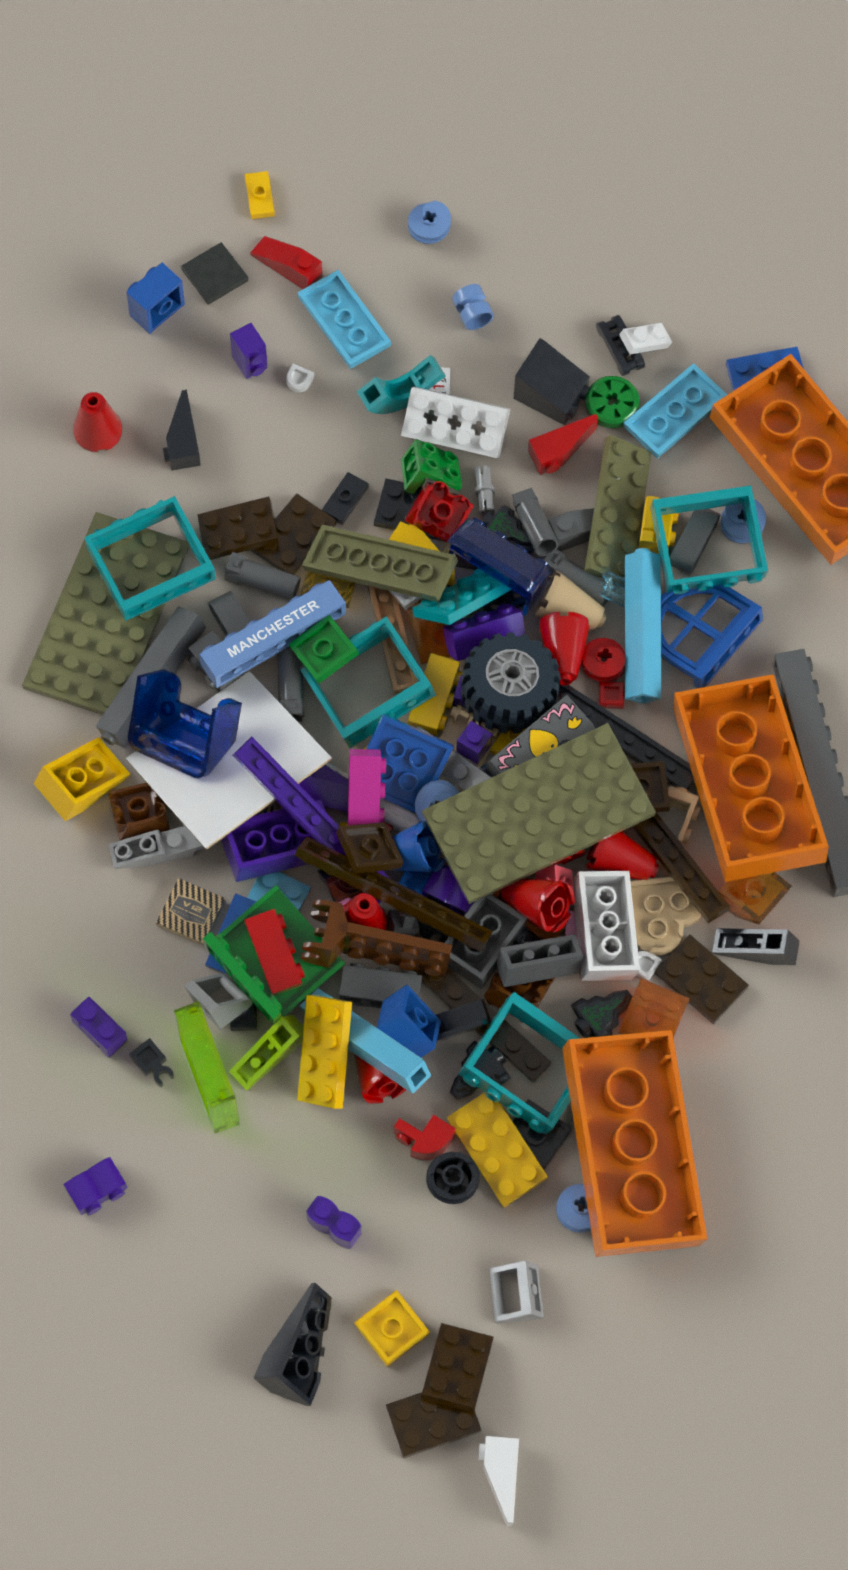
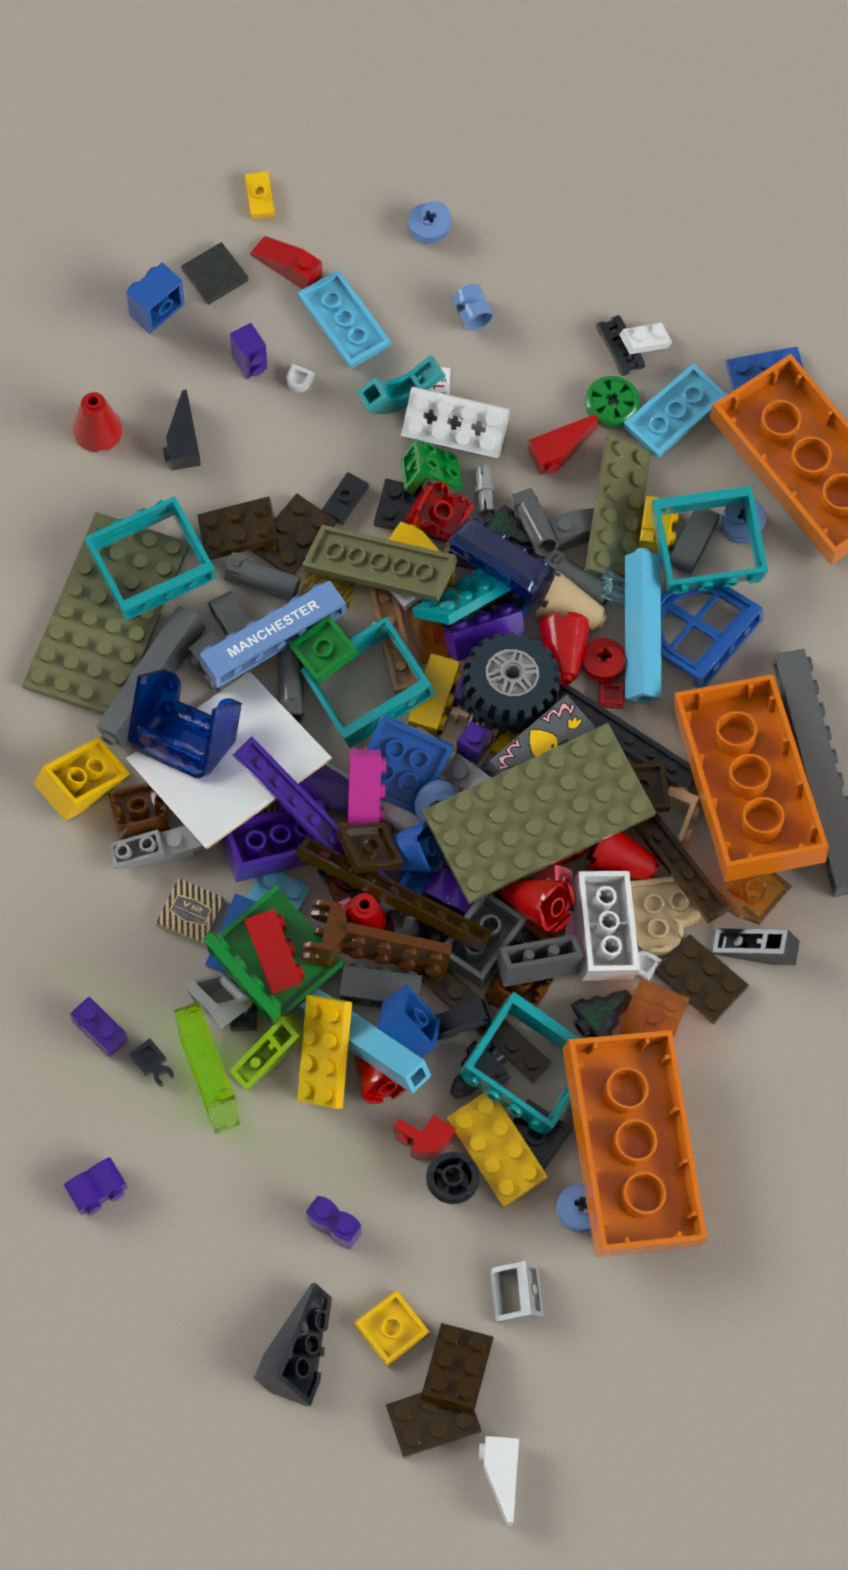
(550, 383): black slope -> none

